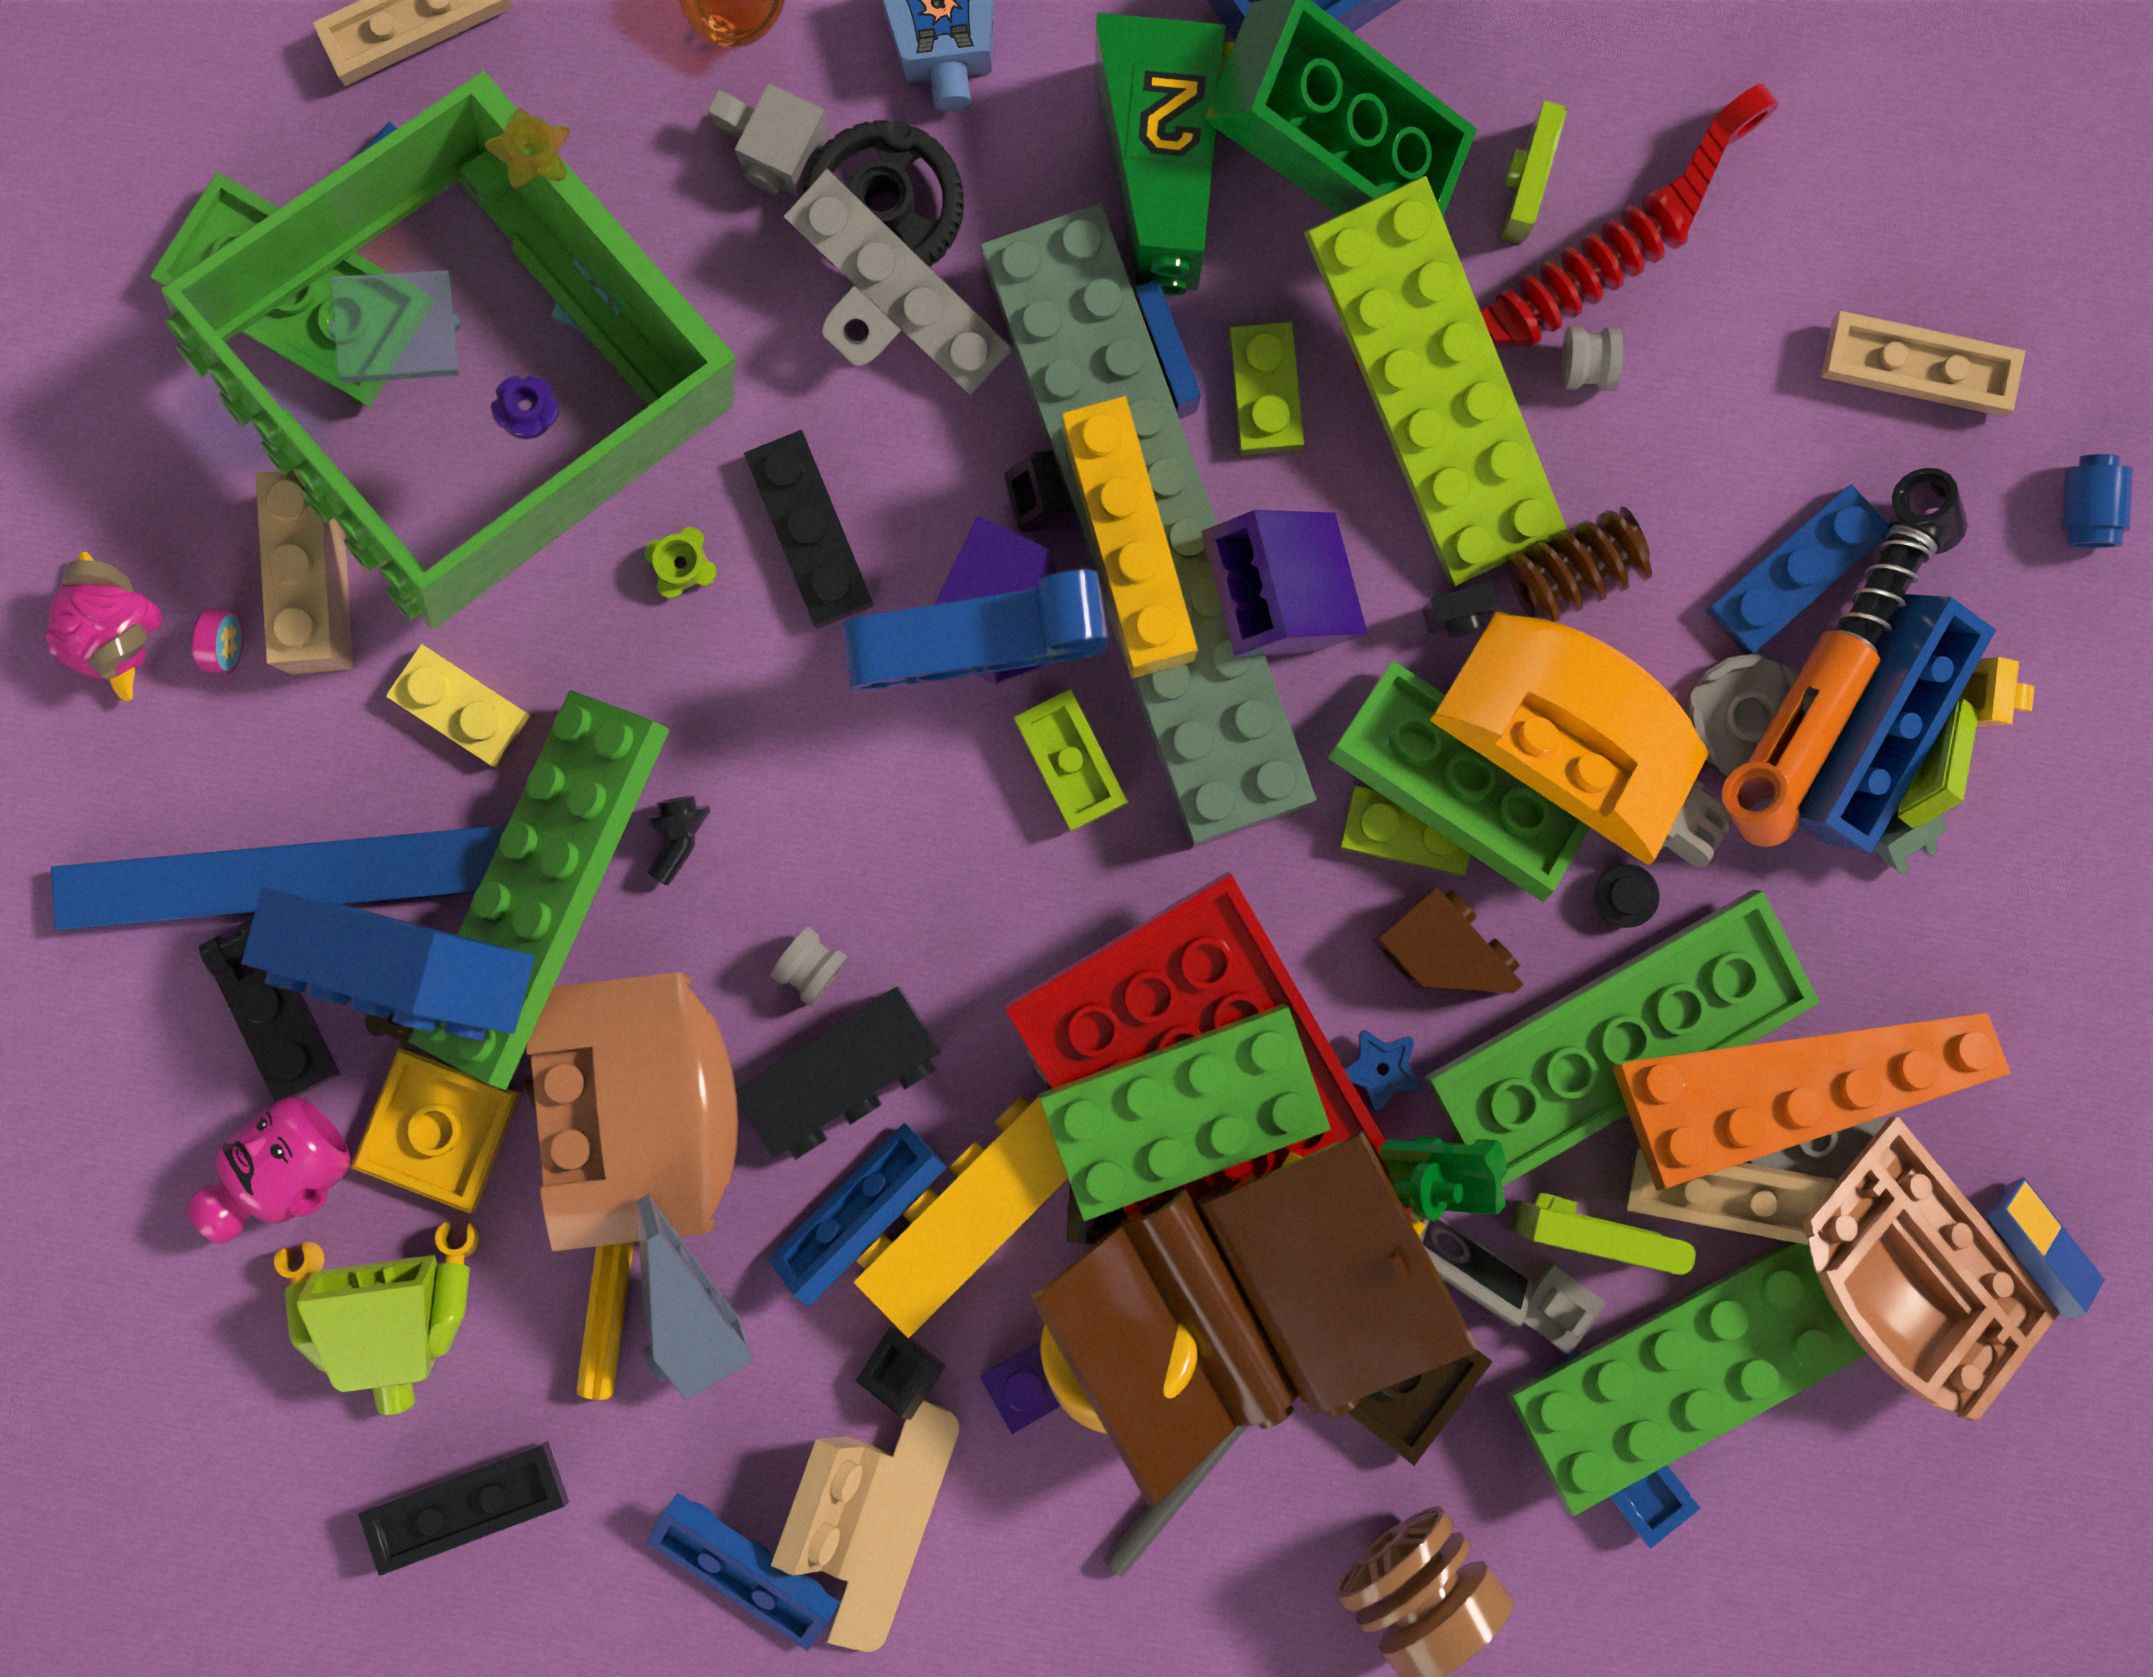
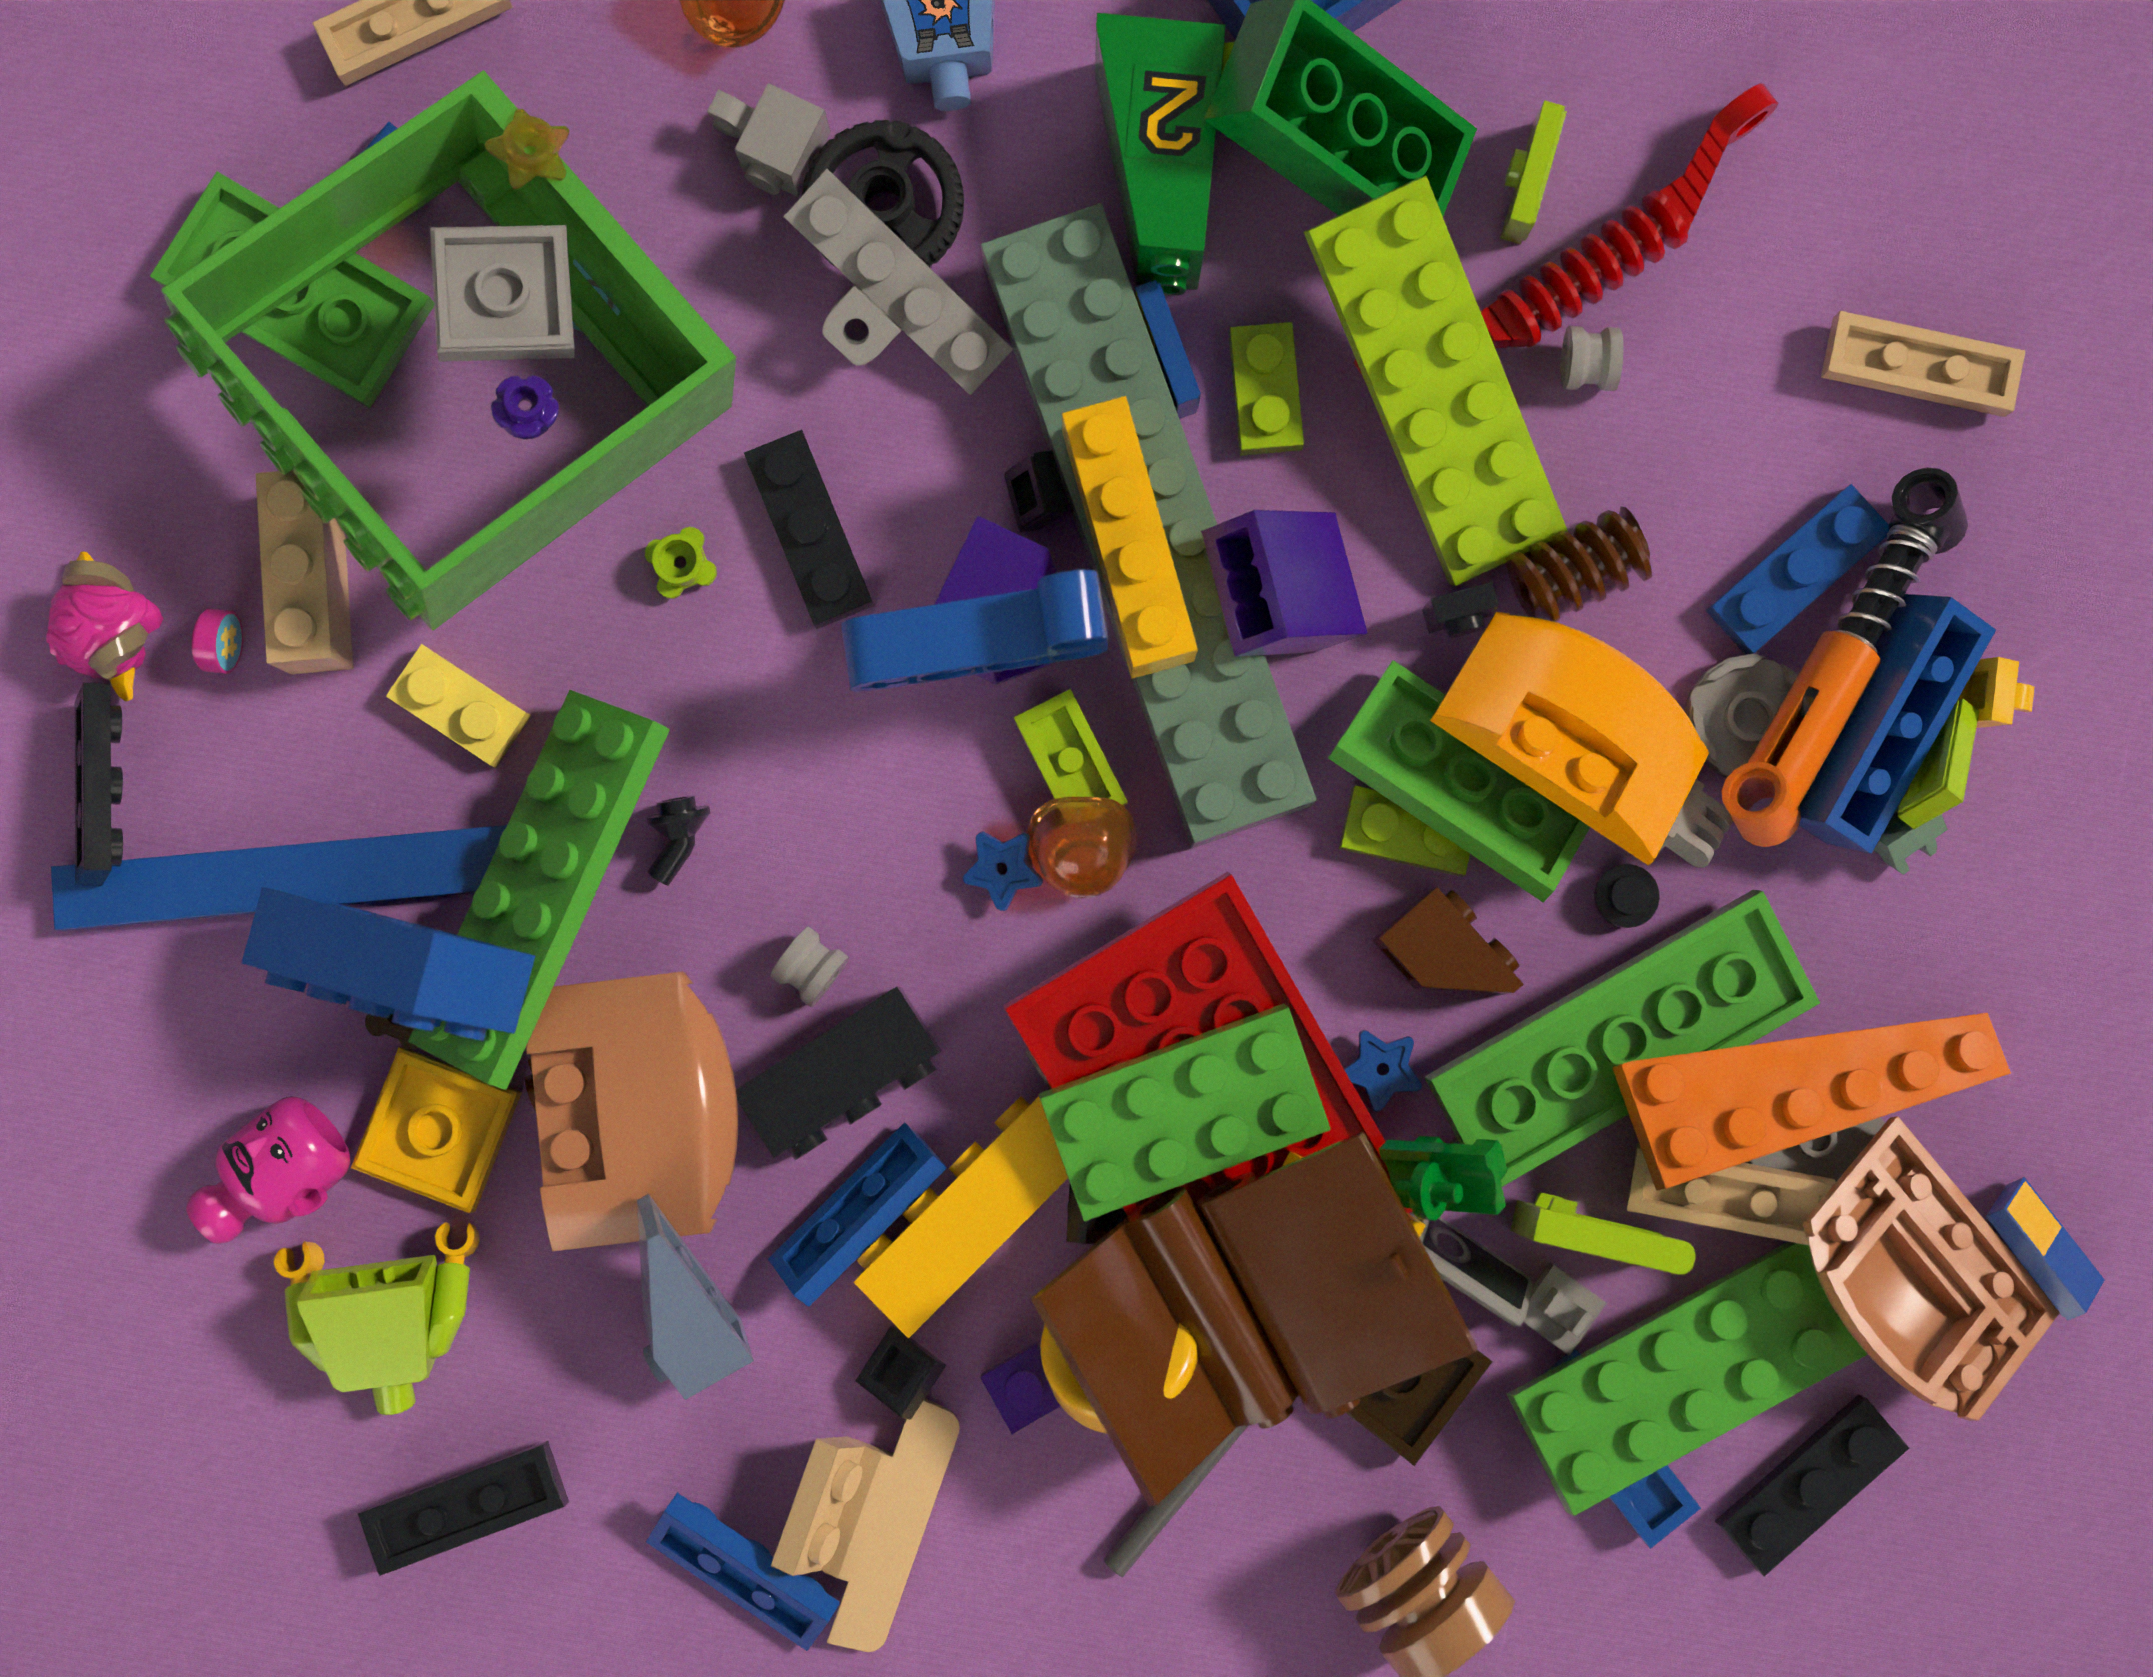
(96, 785): none -> black plate
(271, 1019): black plate -> none
(394, 326): clear light blue piece -> none
(502, 293): none -> light grey plate
(604, 1321): yellow axle -> none
(1019, 865): none -> blue plate
(1082, 844): none -> clear orange helmet
(1812, 1484): none -> black plate
(2097, 501): blue brick -> none

